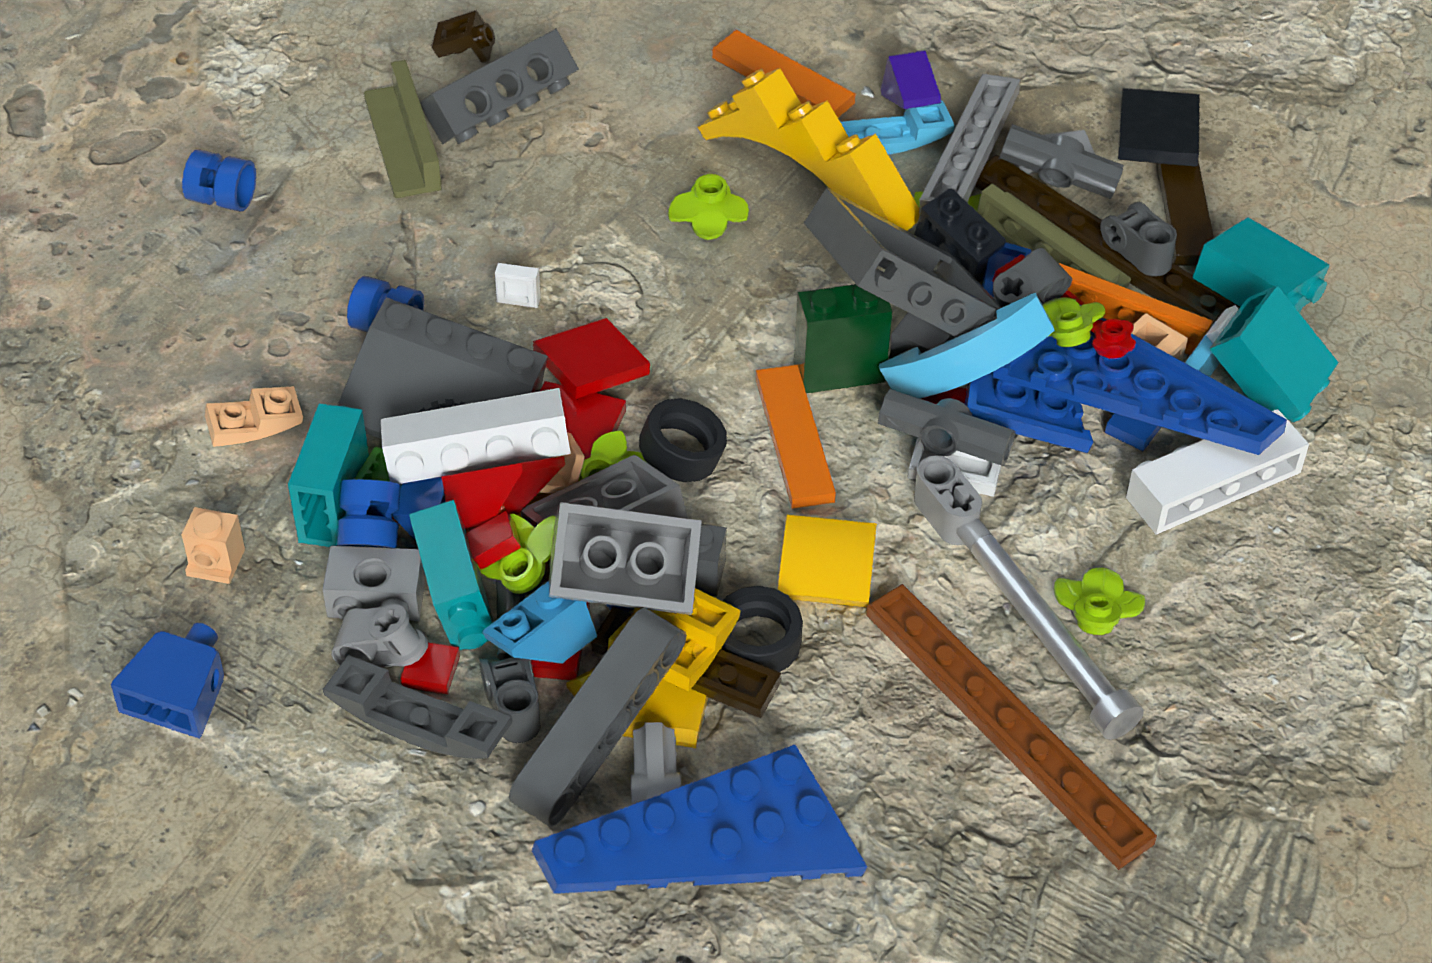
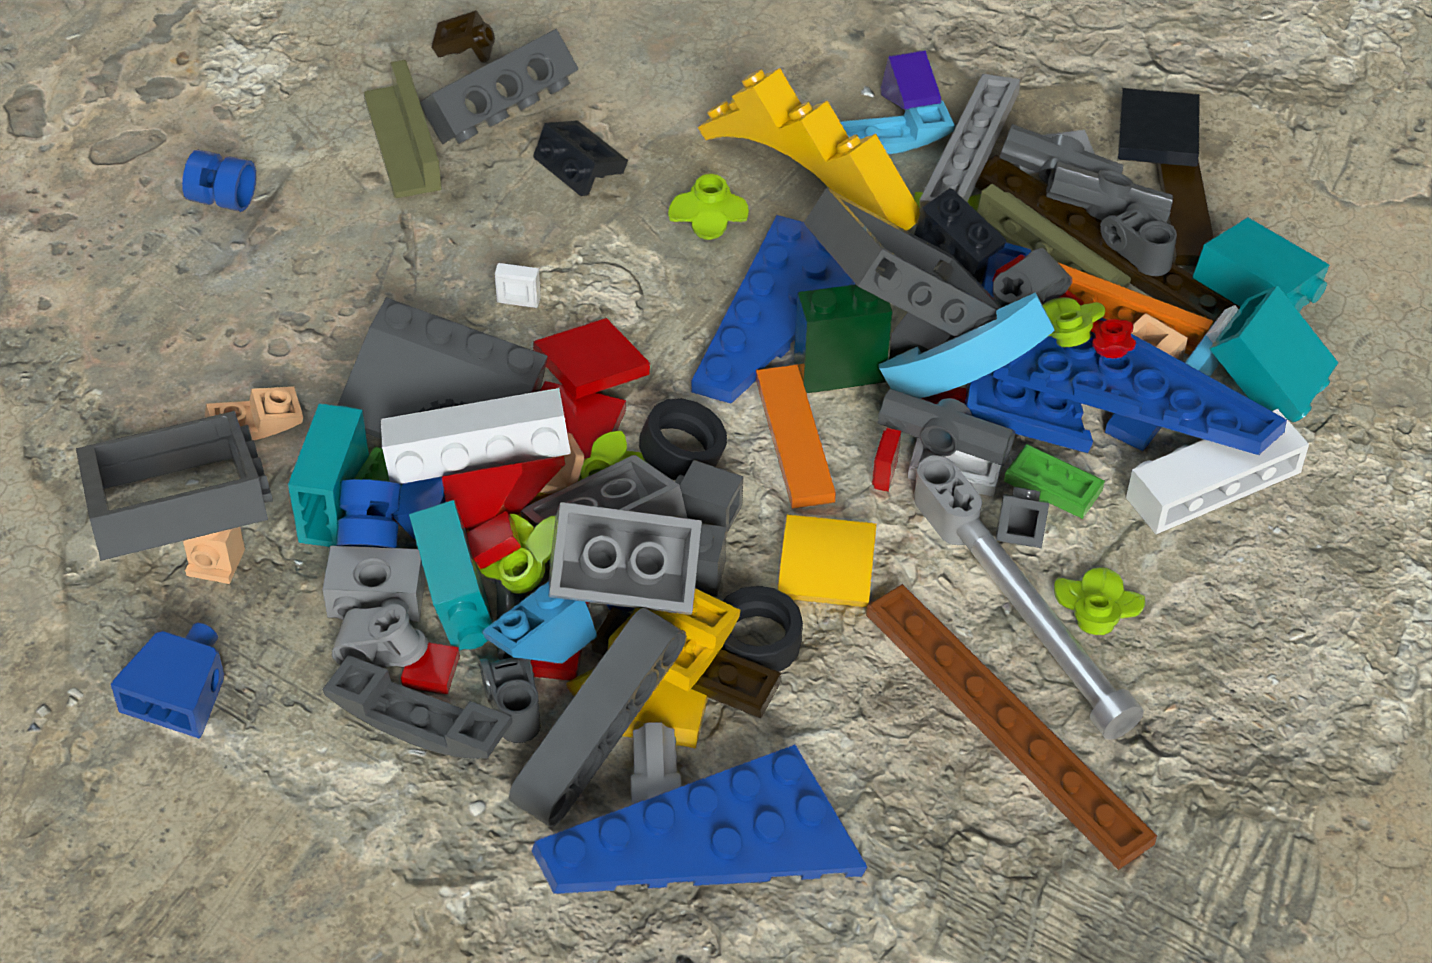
(178, 515): none -> dark grey window
(369, 296): blue wheel -> none
(577, 155): none -> black bracket
(711, 494): none -> dark grey brick
(749, 55): orange tile -> none
(764, 309): none -> blue wing
(886, 459): none -> red tile
(1022, 518): none -> dark grey brick
(1057, 480): none -> bright green plate
(1103, 192): none -> dark grey piece

